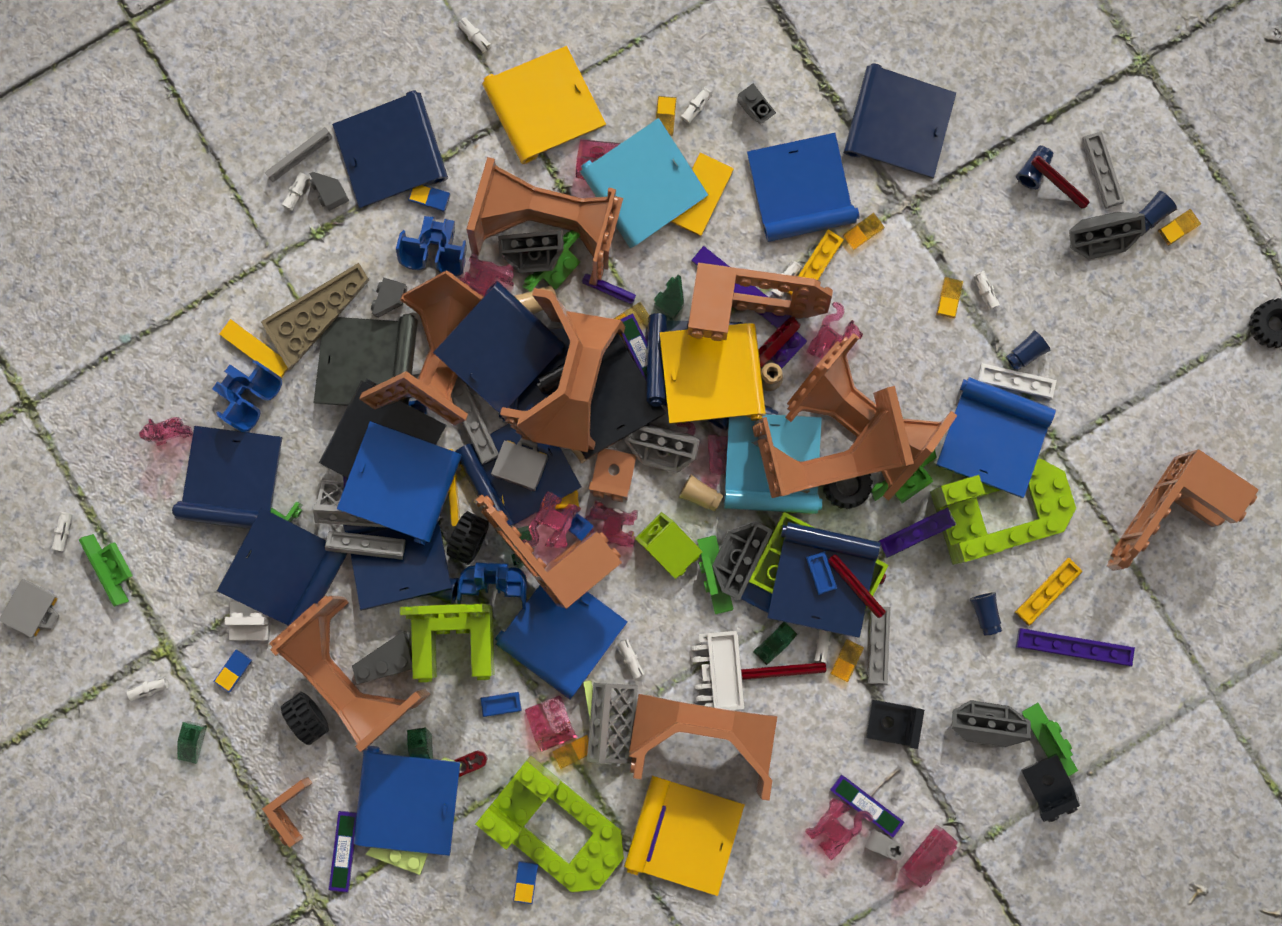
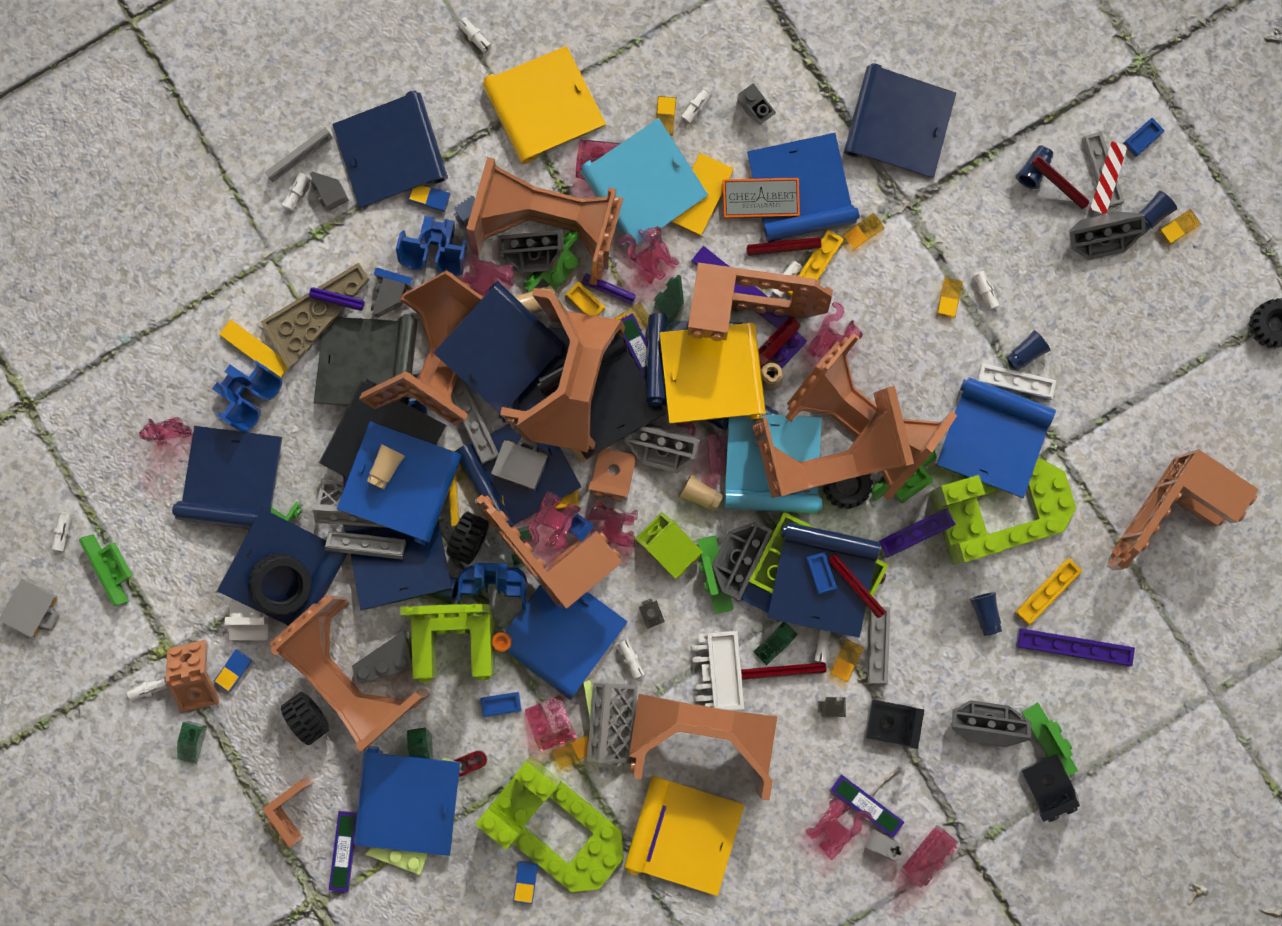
(190, 676): none -> nougat bracket
(296, 600): none -> black tyre
(337, 299): none -> dark purple axle
(380, 273): none -> blue tile
(384, 466): none -> tan plant
(463, 211): none -> sand blue brick
(501, 641): none -> orange tile
(585, 300): none -> yellow tile
(651, 256): none -> clear pink animal
(654, 620): none -> clear smoke brick
(761, 198): none -> light grey tile
(784, 246): none -> dark red axle
(832, 707): none -> clear smoke brick
(1108, 177): none -> sticker
(1143, 137): none -> blue tile

